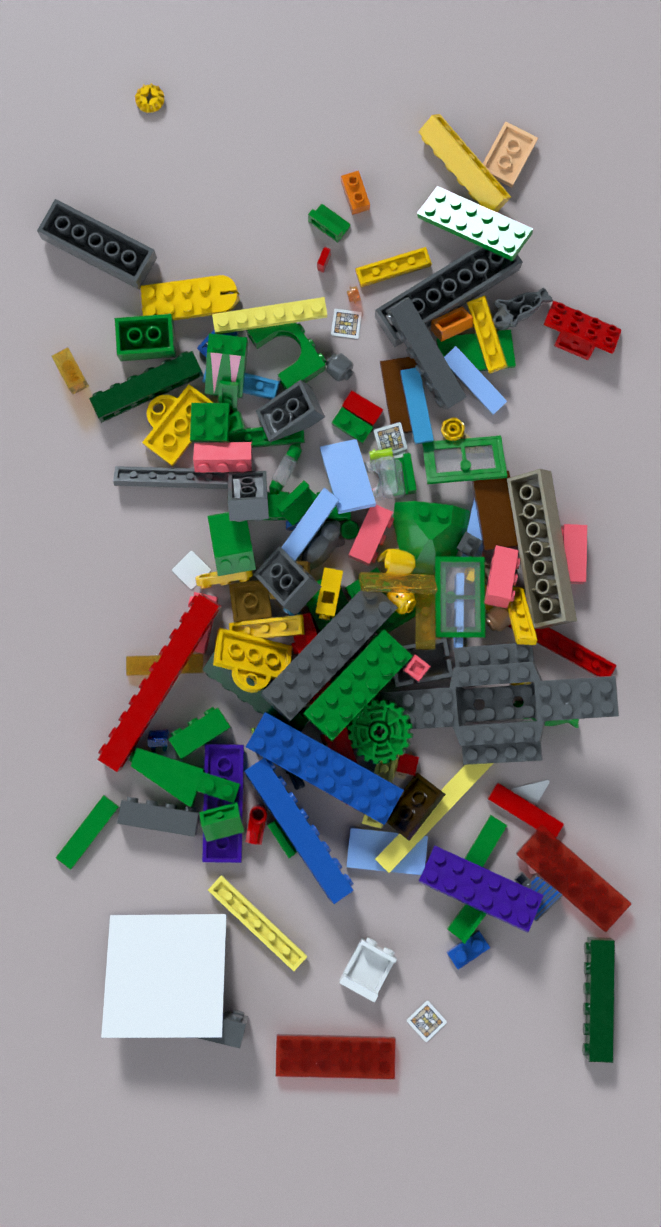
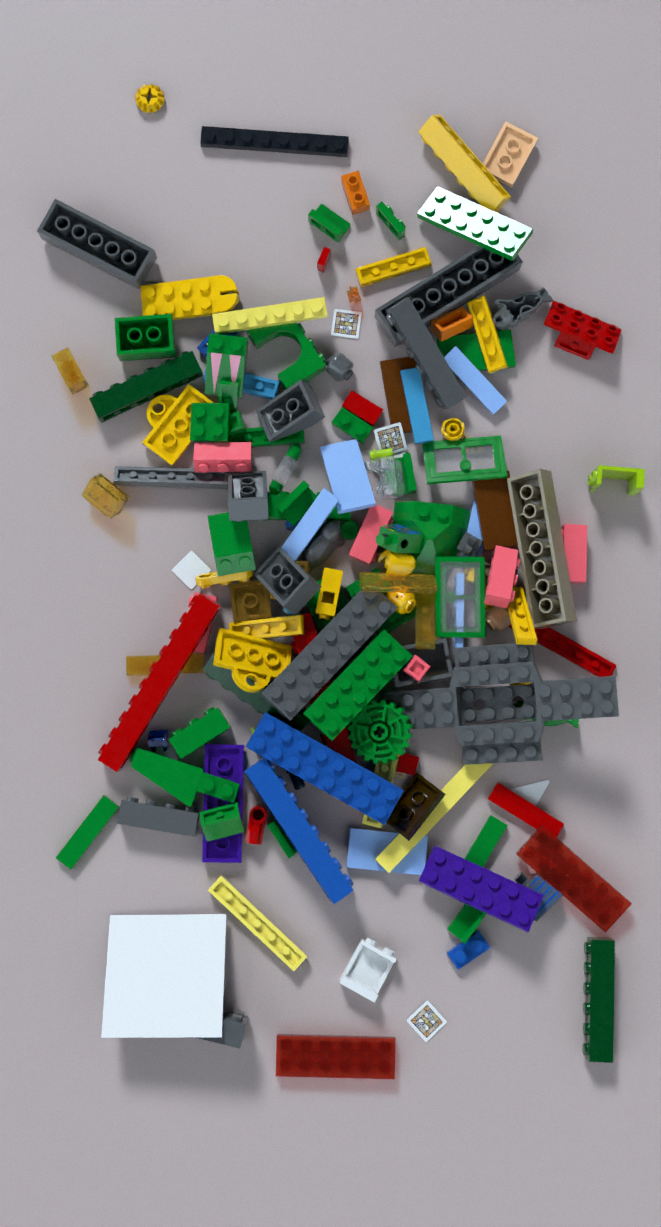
(105, 496): none -> clear yellow brick
(274, 141): none -> black plate
(393, 537): none -> green torso
(395, 225): none -> green plate
(634, 476): none -> lime panel

